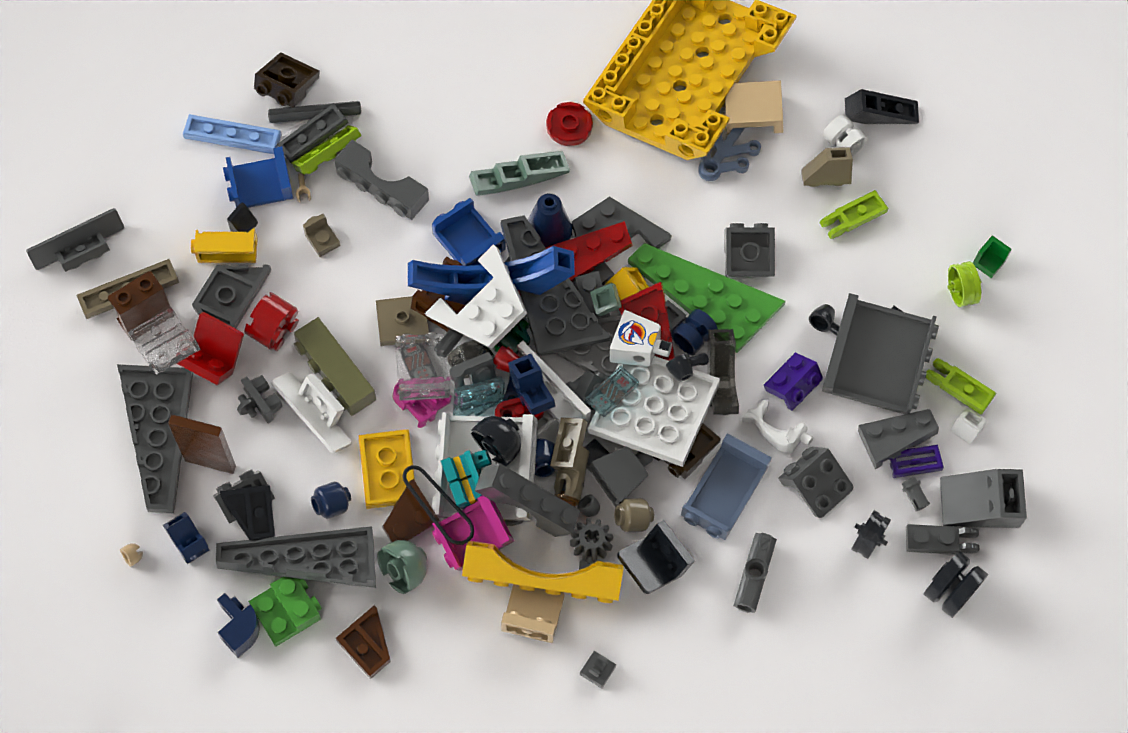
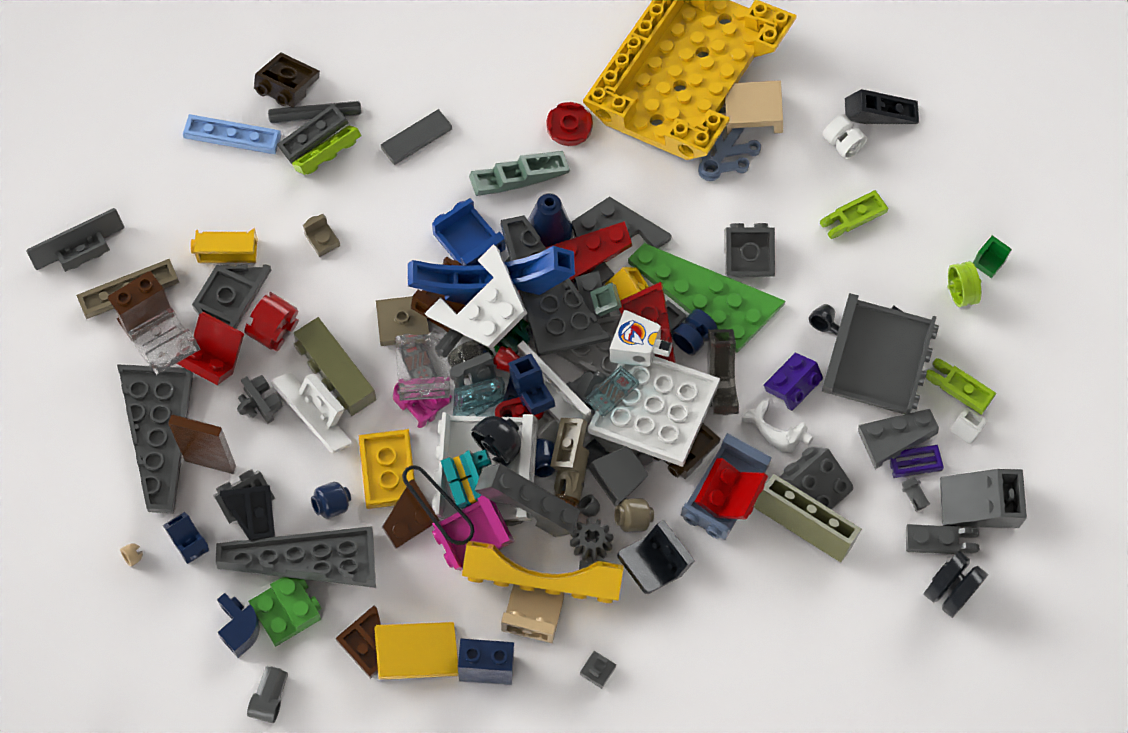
(241, 219): black slope -> none
(259, 181): blue panel -> none
(266, 702): none -> dark grey piece
(302, 188): tan hand -> none
(404, 196): dark grey arch -> none
(404, 564): sand green cylinder -> none
(416, 136): none -> dark grey tile
(416, 650): none -> yellow tile
(486, 661): none -> dark blue piece
(682, 365): black bar -> none
(730, 492): none -> red bracket
(751, 586): dark grey piece -> none
(807, 518): none -> olive brick
(830, 167): dark tan slope -> none
(871, 534): black wheel -> none

